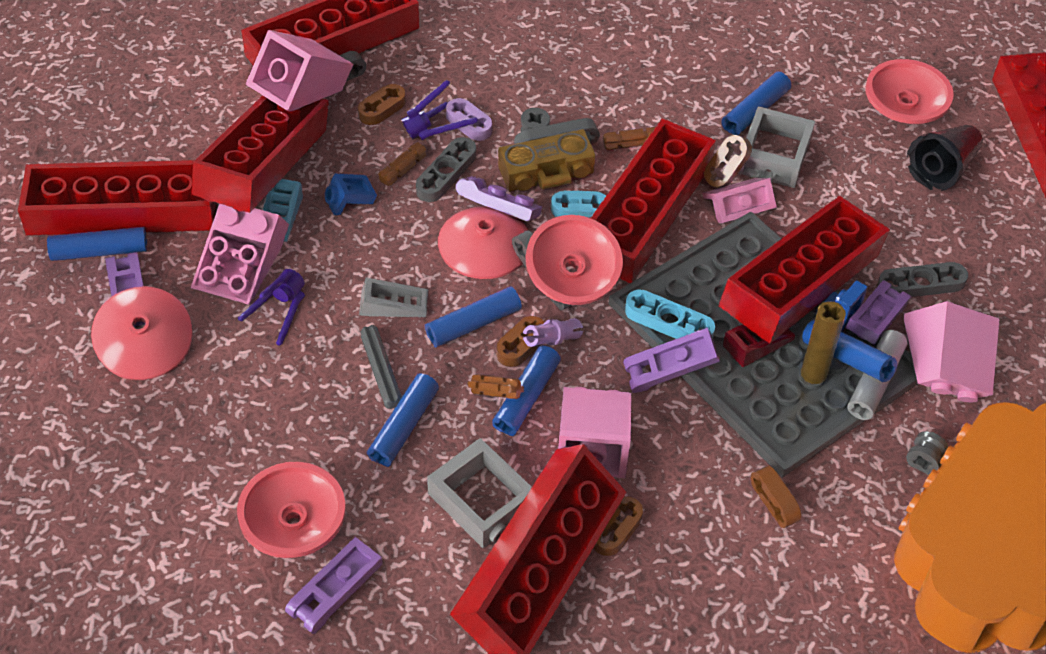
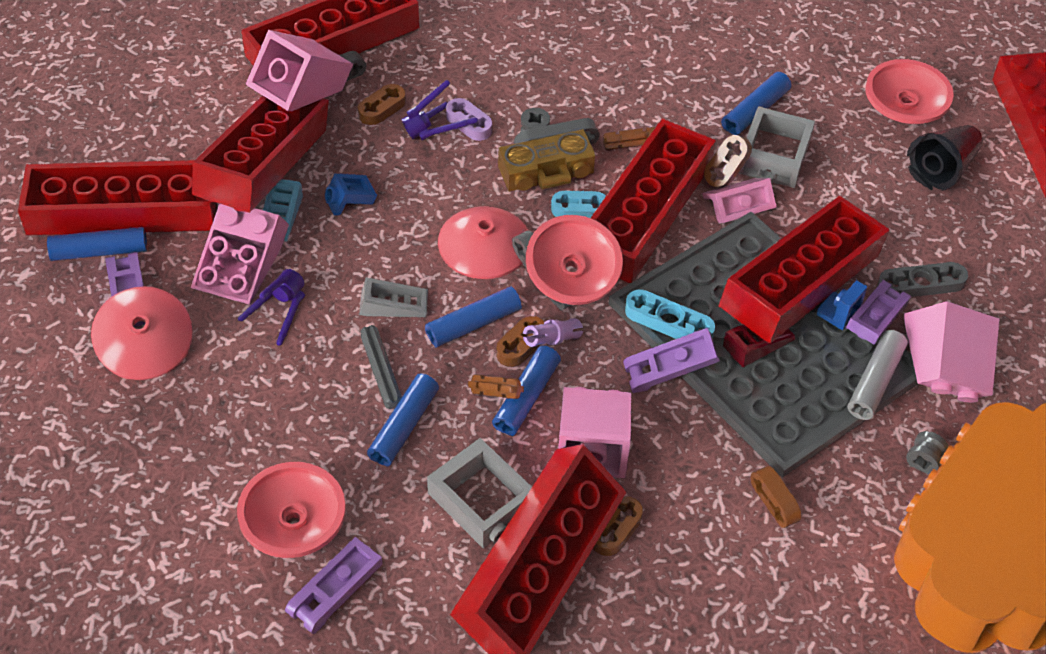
(402, 164): dark orange axle -> none
(447, 158): dark grey beam -> none
(497, 198): hinge -> none
(823, 342): pearl gold piece -> none
(860, 355): blue piece -> none

